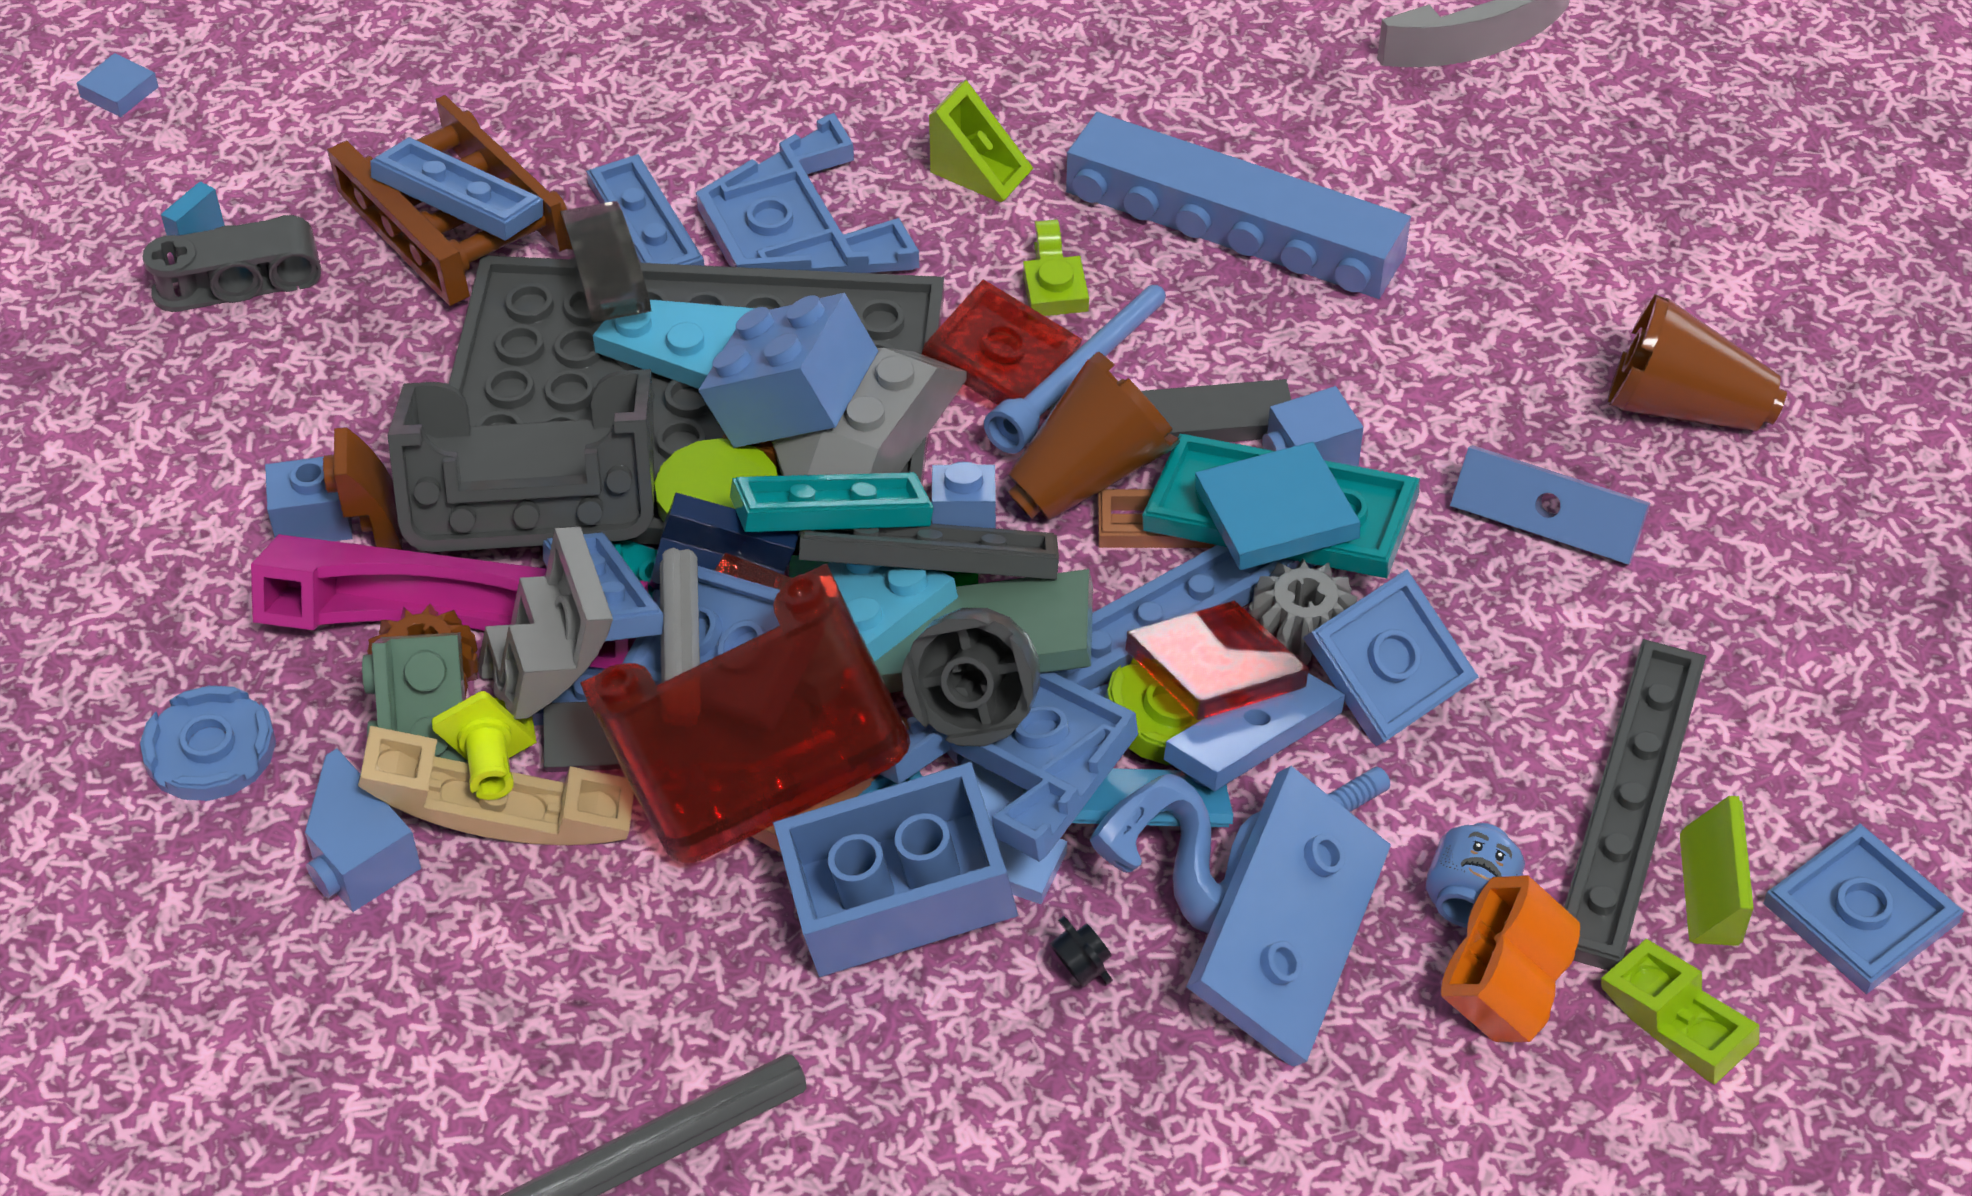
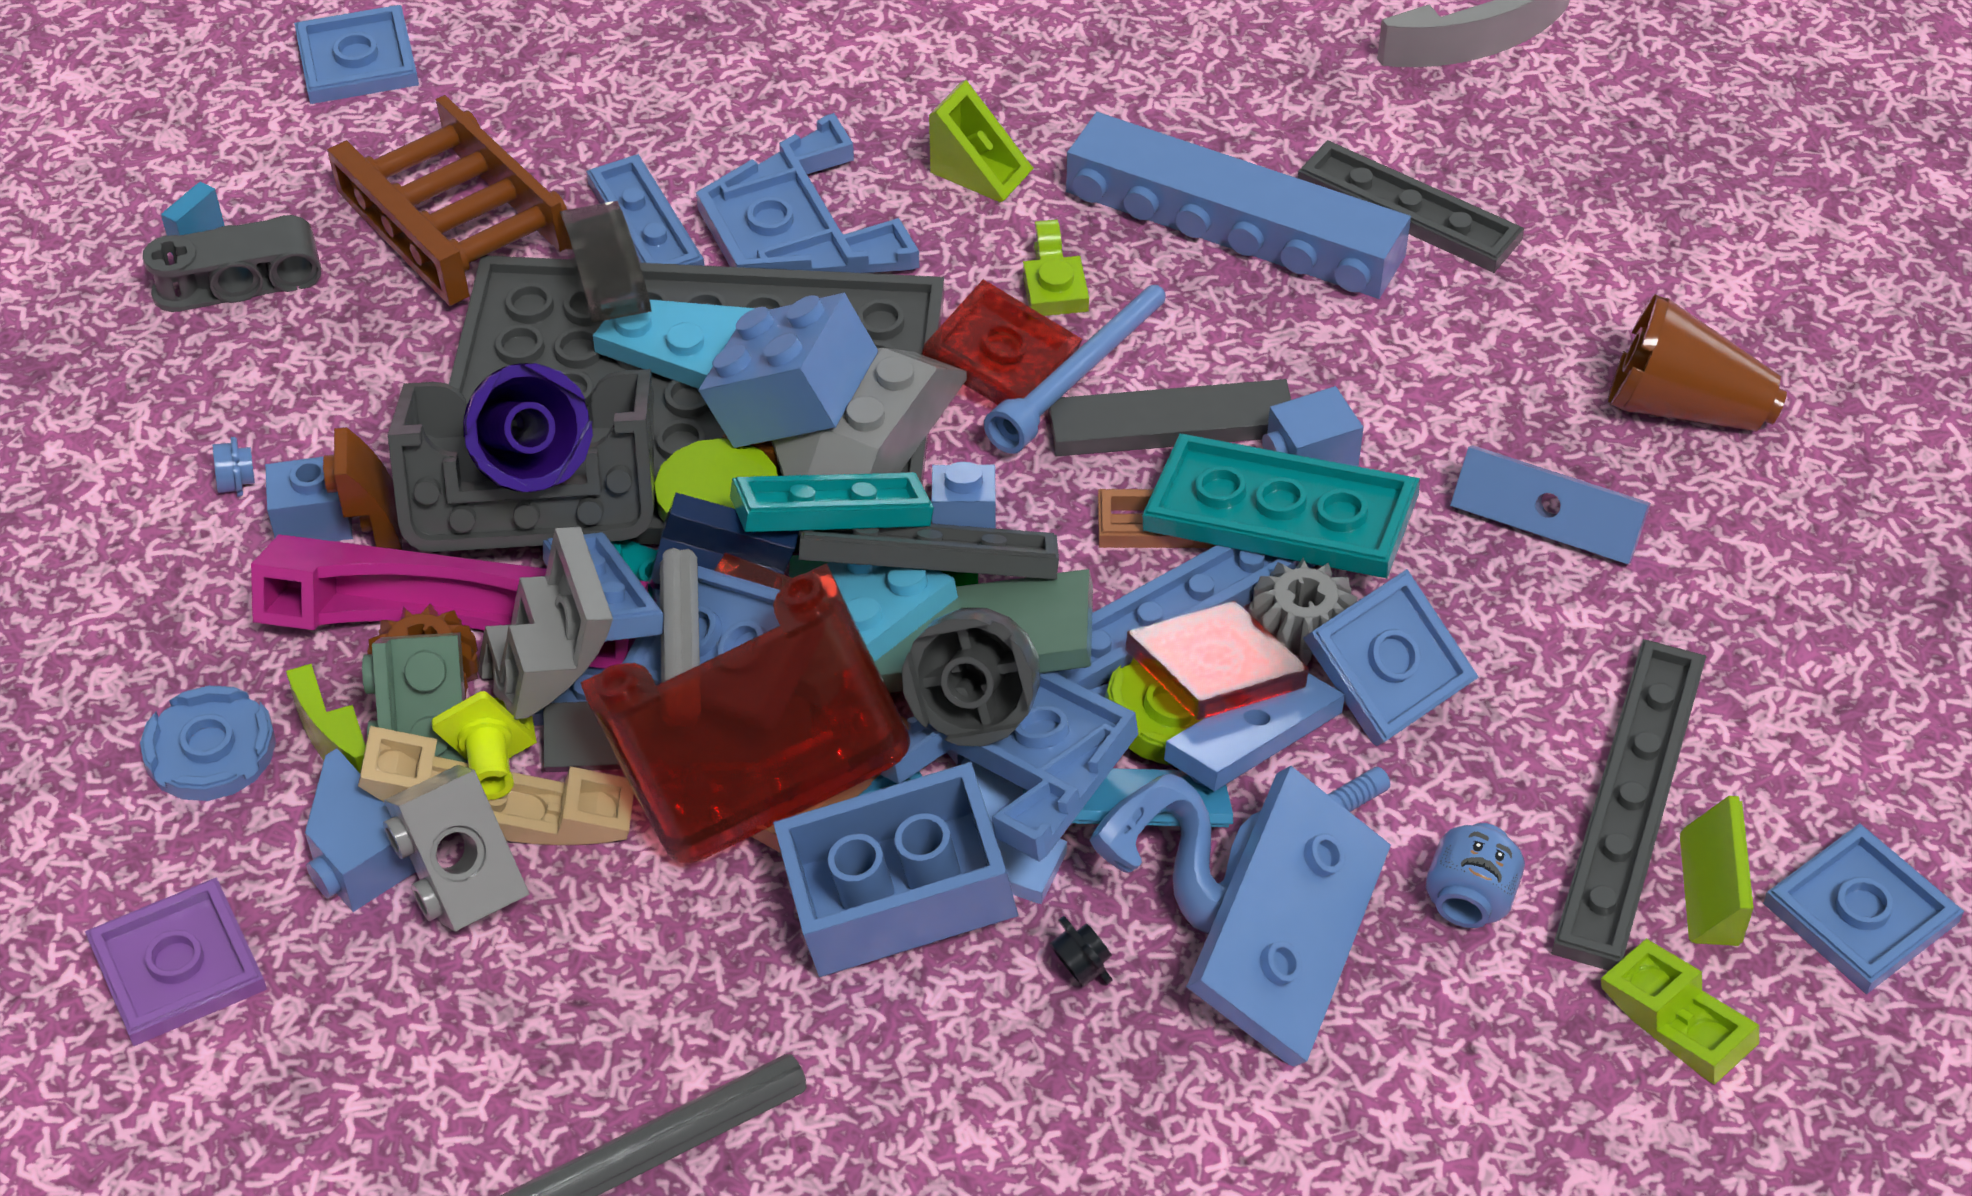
(117, 85): medium blue tile -> none
(175, 961): none -> medium lavender tile
(232, 467): none -> medium blue plate
(325, 729): none -> lime slope
(356, 54): none -> medium blue tile
(457, 188): medium blue tile -> none
(487, 871): none -> light grey brick
(527, 427): none -> dark purple cone
(1089, 442): dark orange cone -> none
(1277, 505): dark azure tile -> none
(1434, 214): none -> dark grey tile
(1510, 959): orange brick -> none

